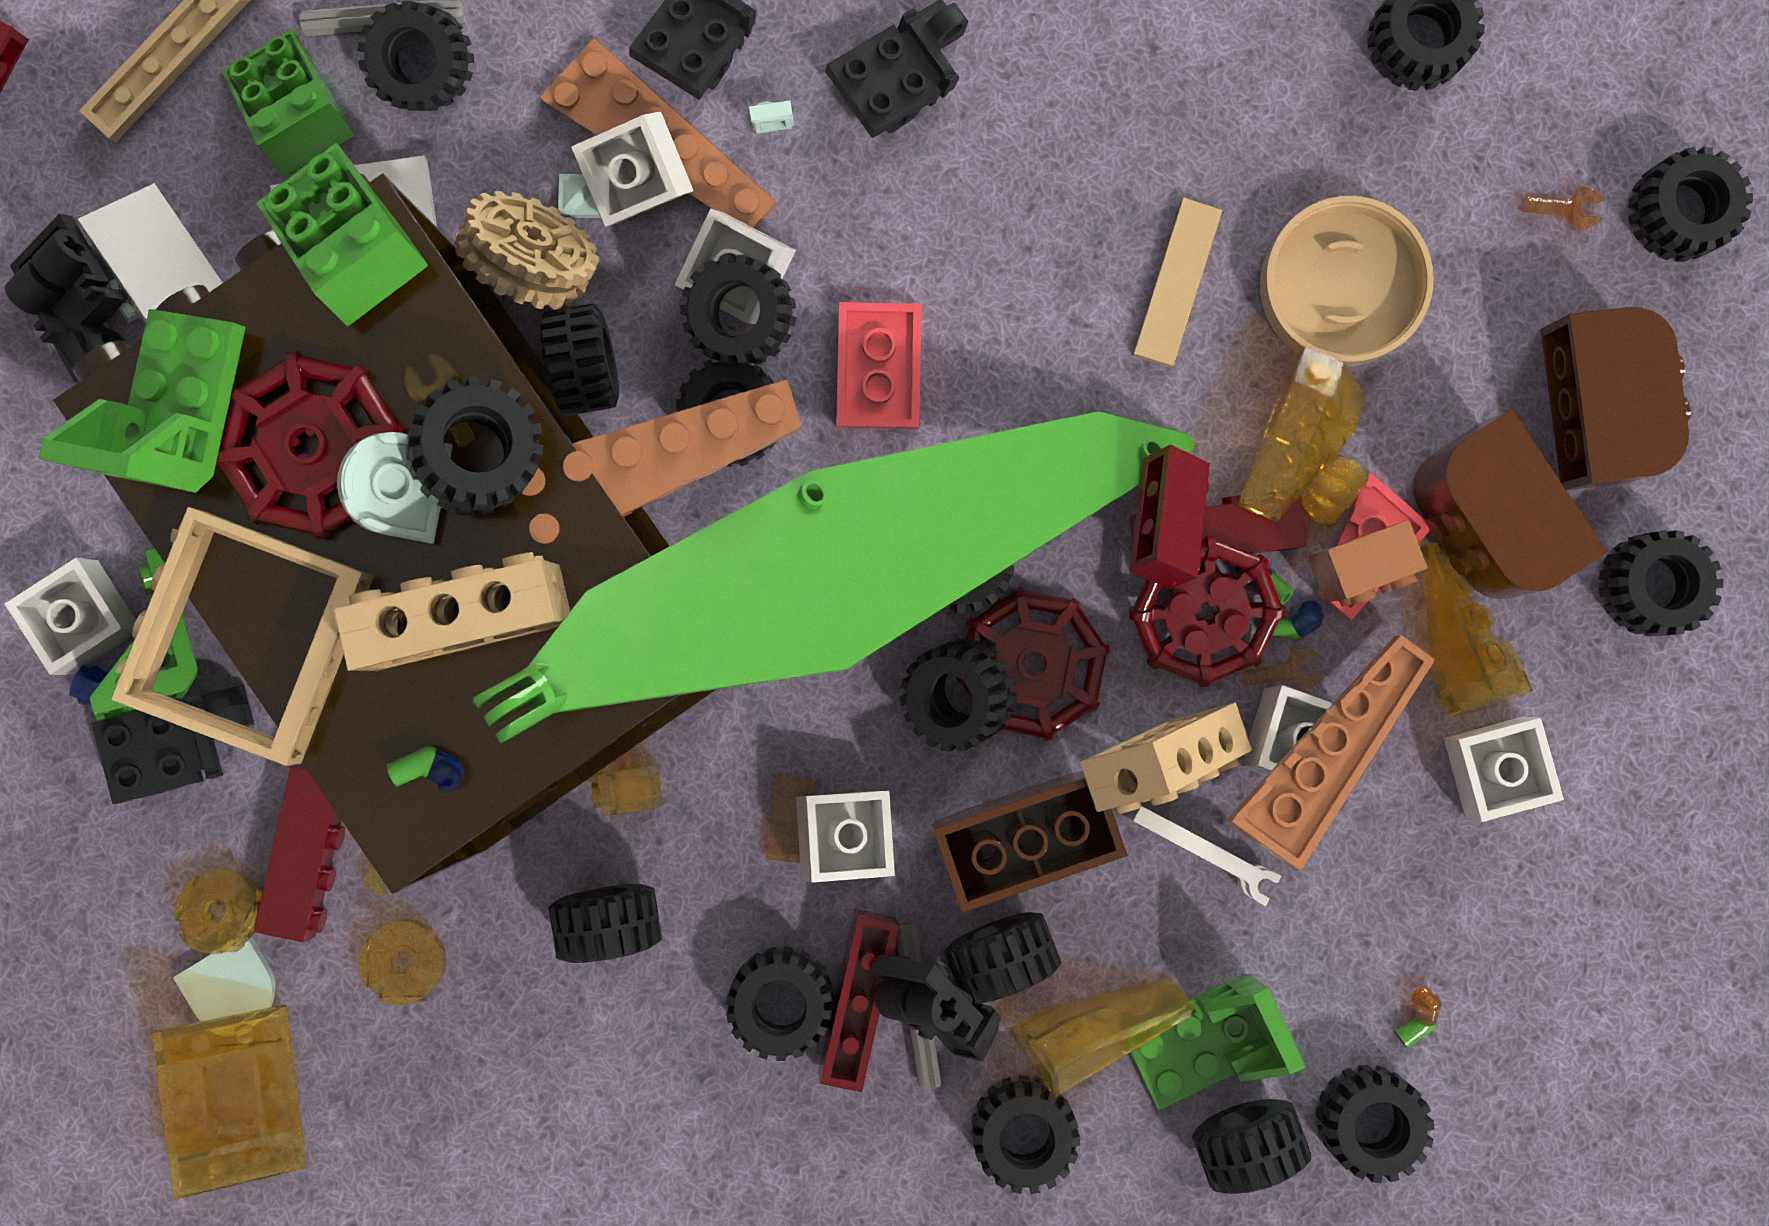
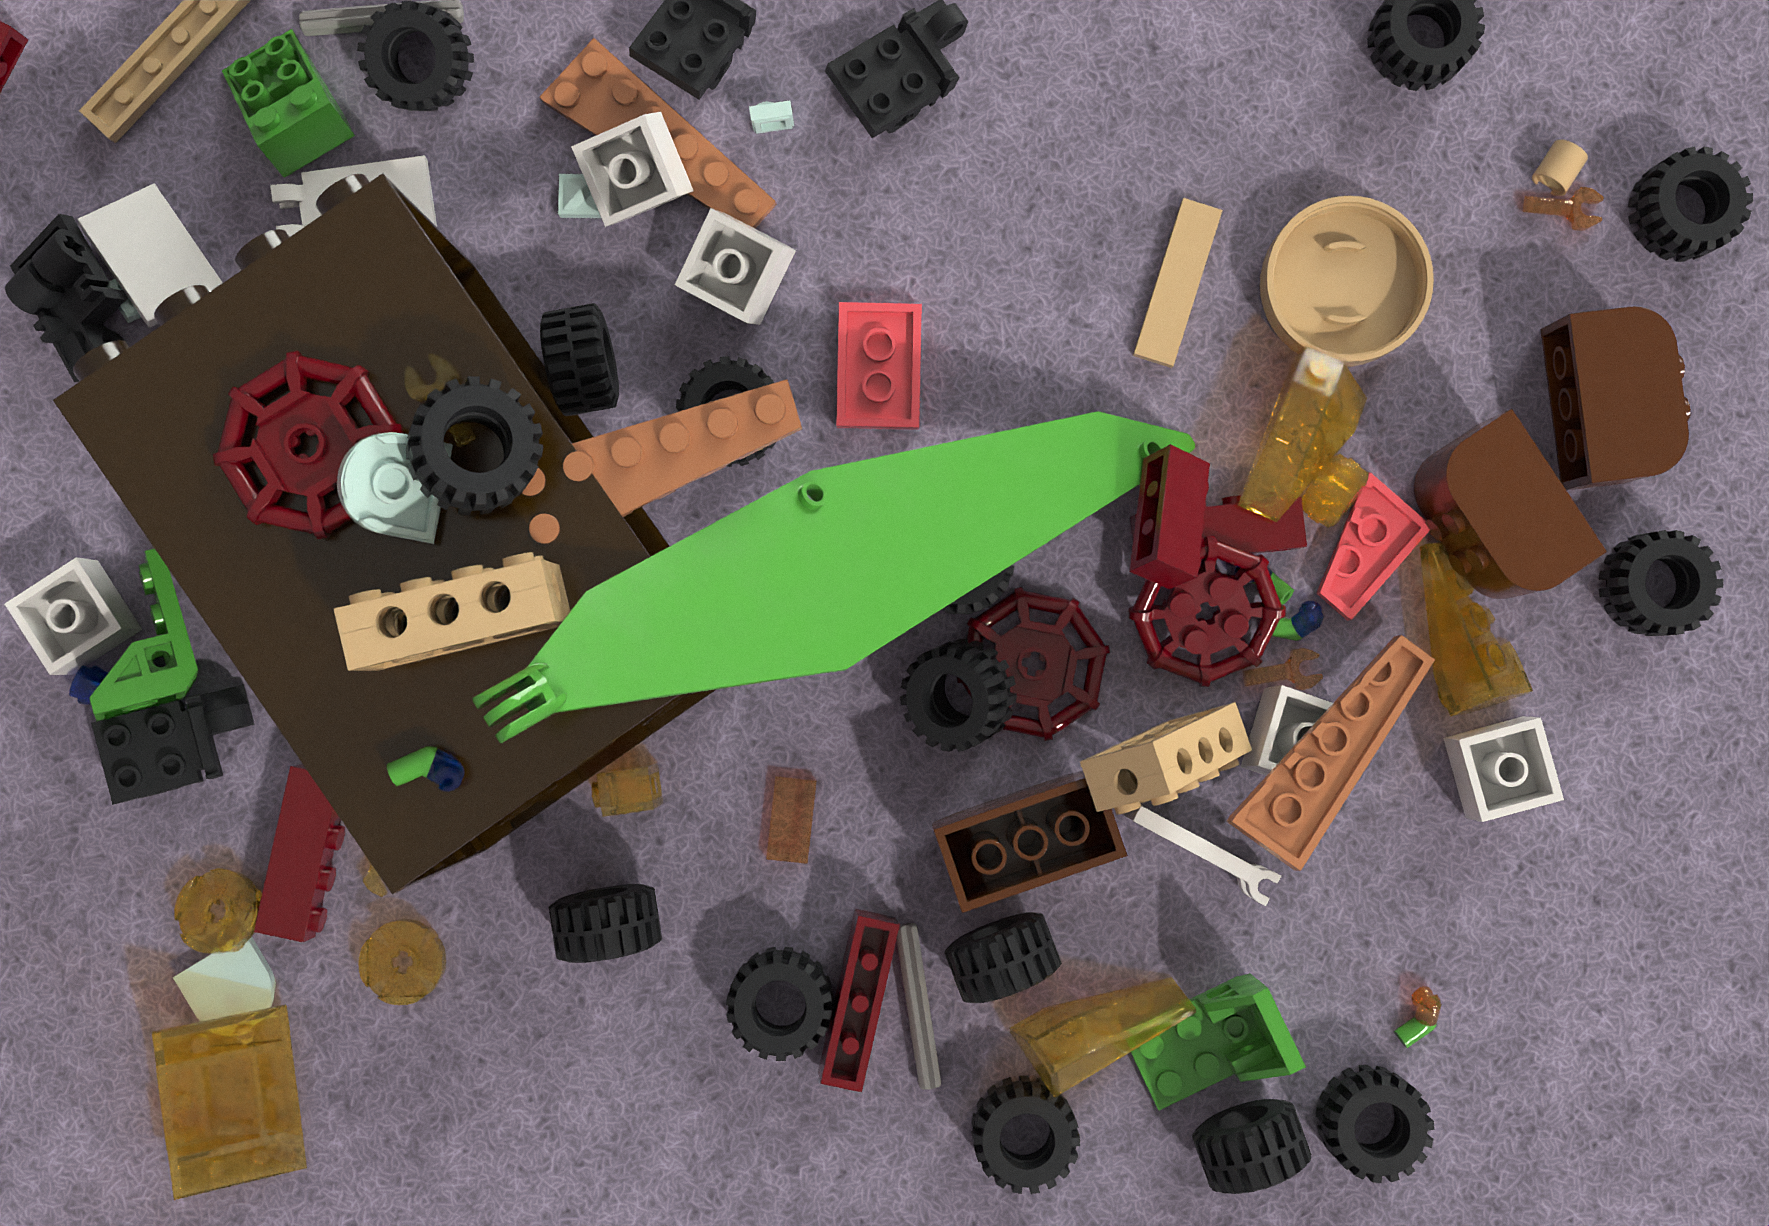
(157, 625): tan window -> none
(173, 412): bright green bracket -> none
(341, 235): bright green slope -> none
(526, 250): tan piece -> none
(704, 305): black tyre -> none
(845, 836): white brick -> none
(934, 1006): black plate -> none
(1374, 560): nougat brick -> none
(1560, 166): none -> tan beam

